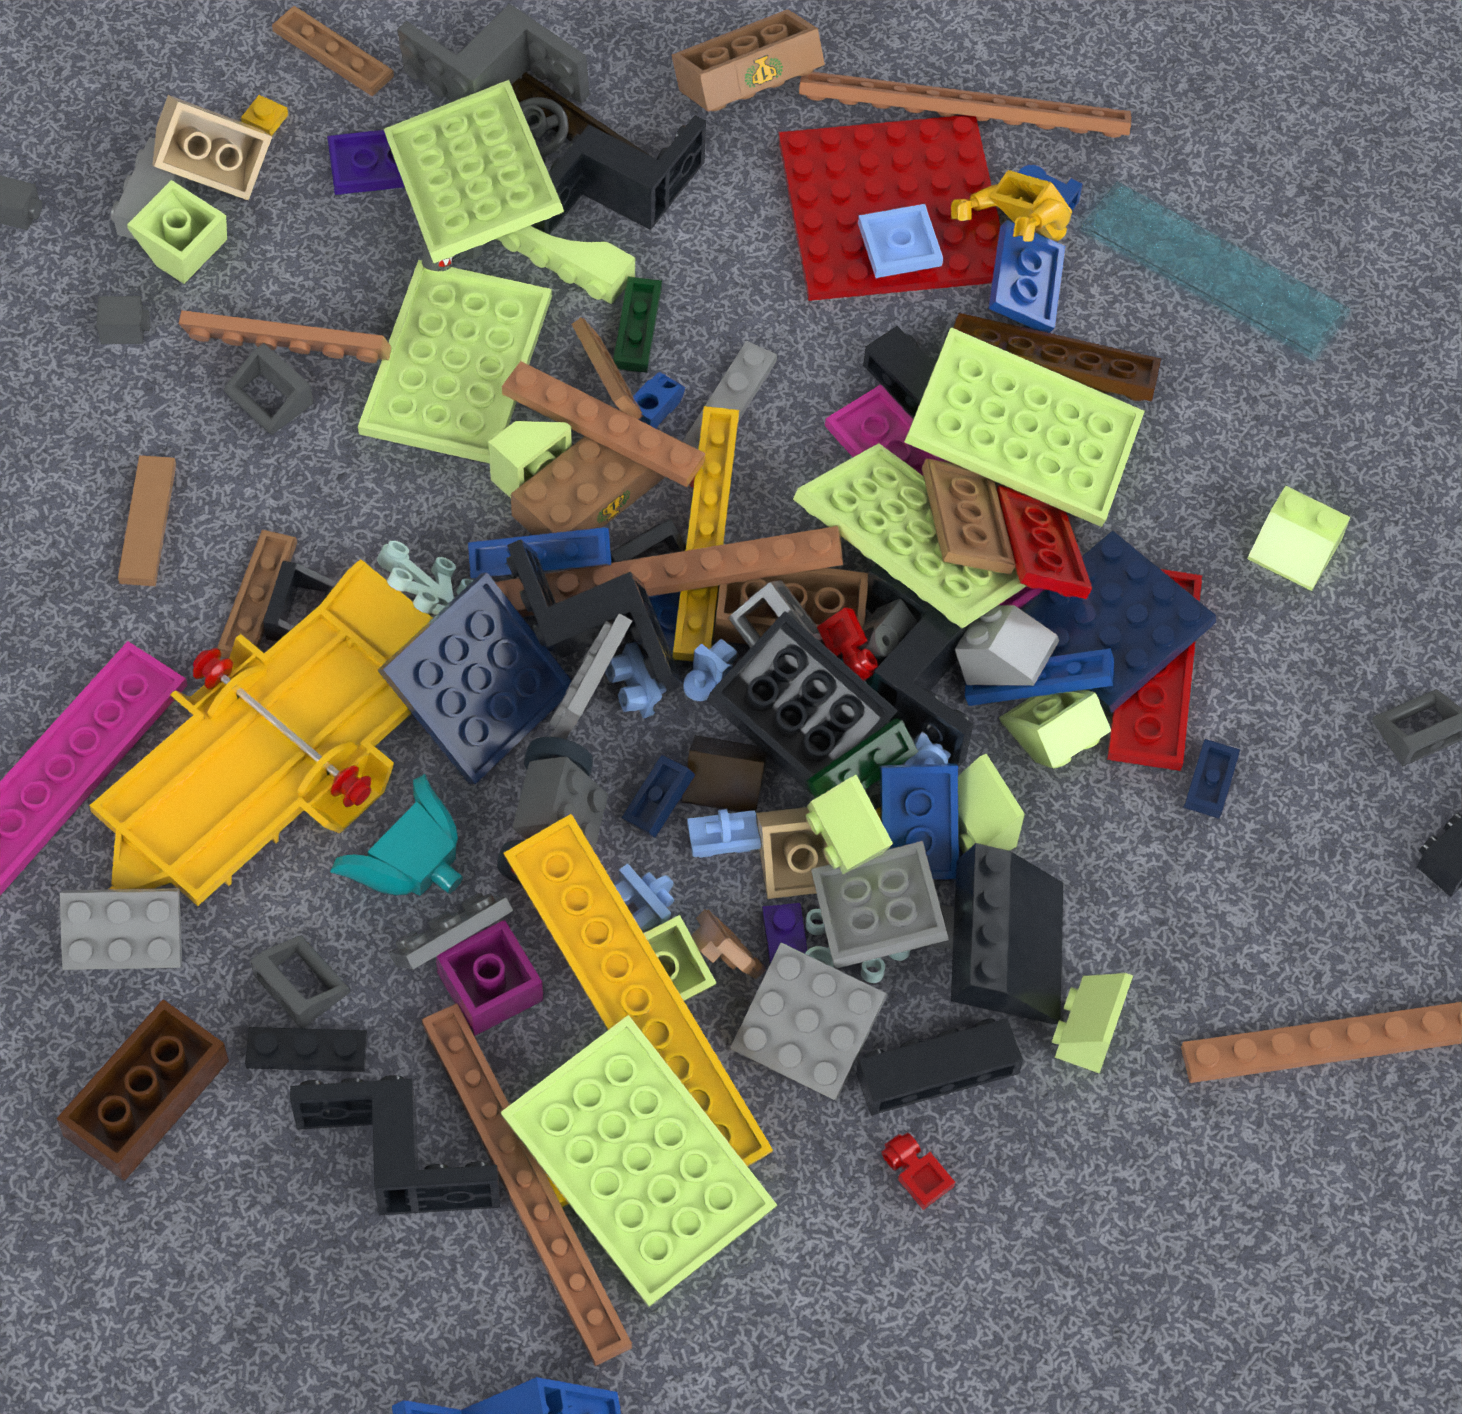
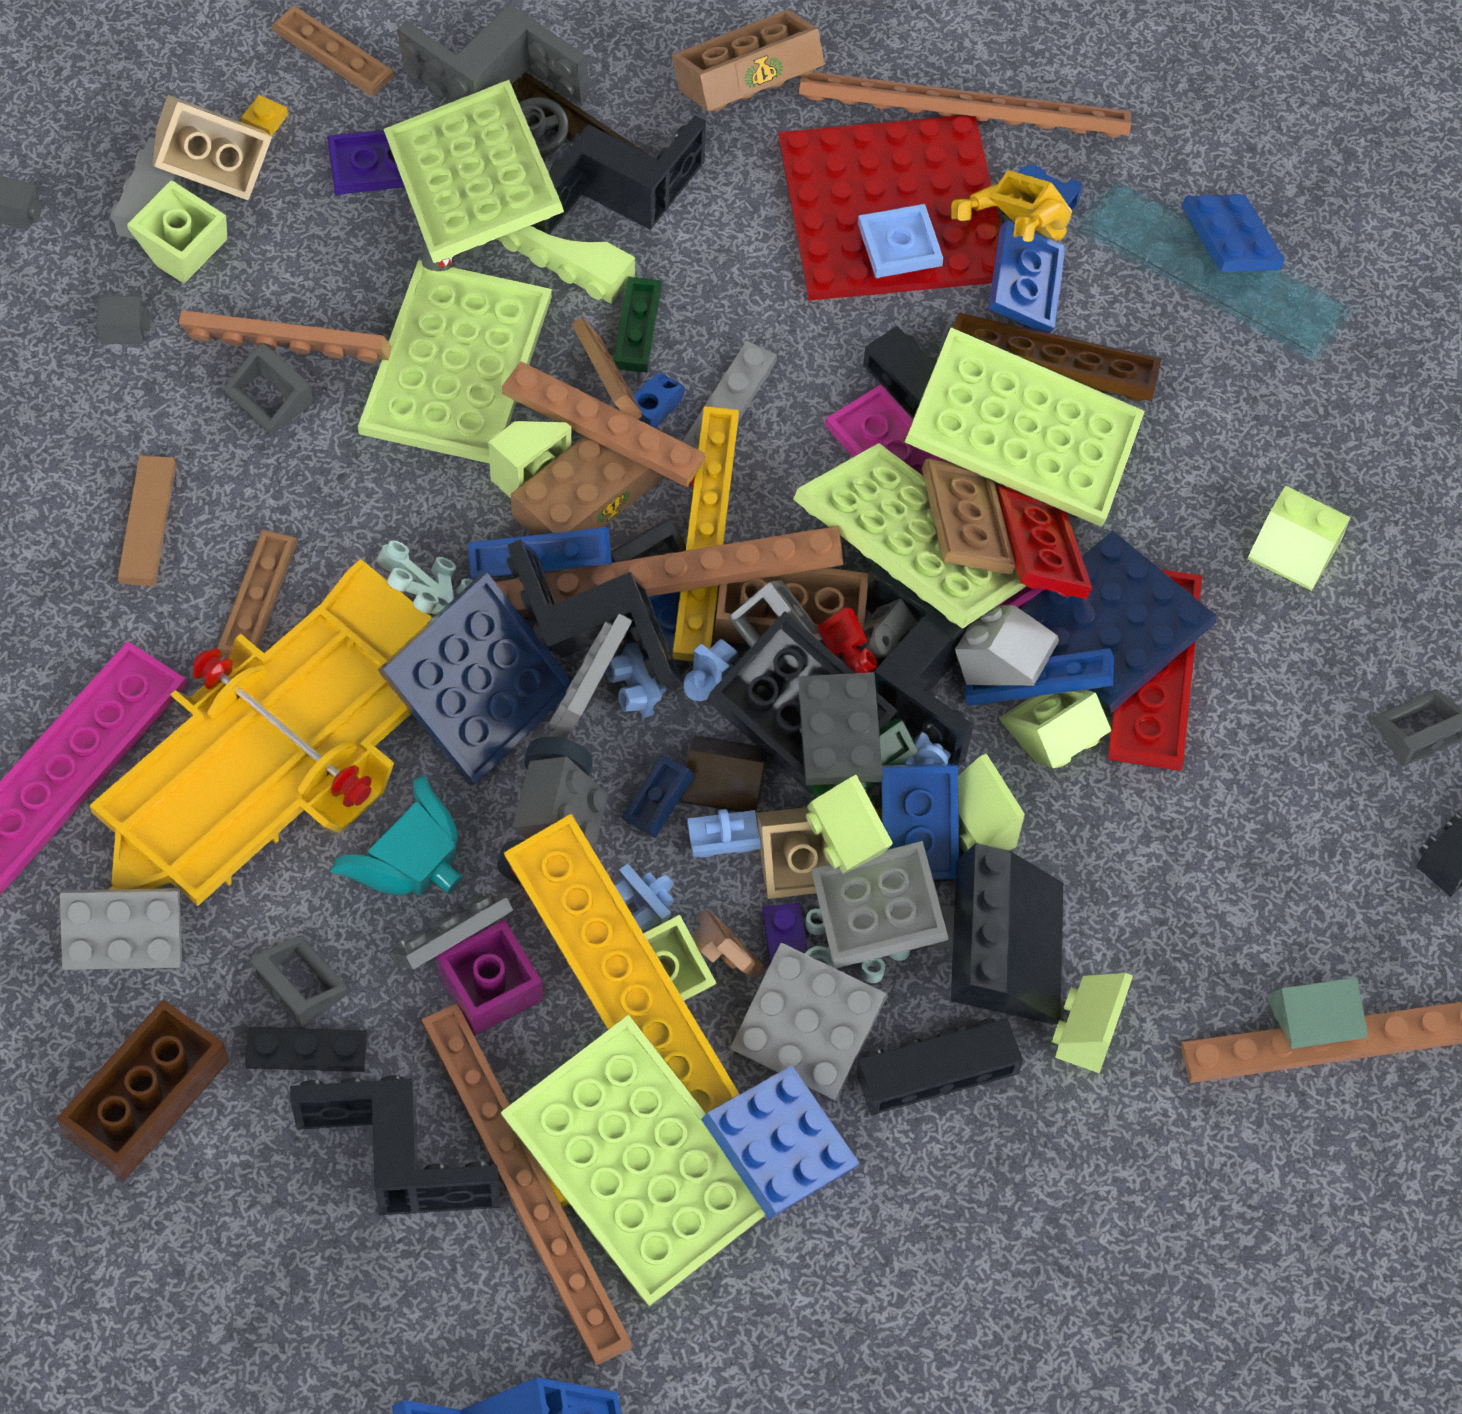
(289, 579): black tile -> none
(780, 1142): none -> plate
(840, 728): none -> dark grey plate
(923, 1177): red plate -> none
(1212, 778): dark blue plate -> none
(1233, 233): none -> blue plate
(1320, 1012): none -> sand green slope

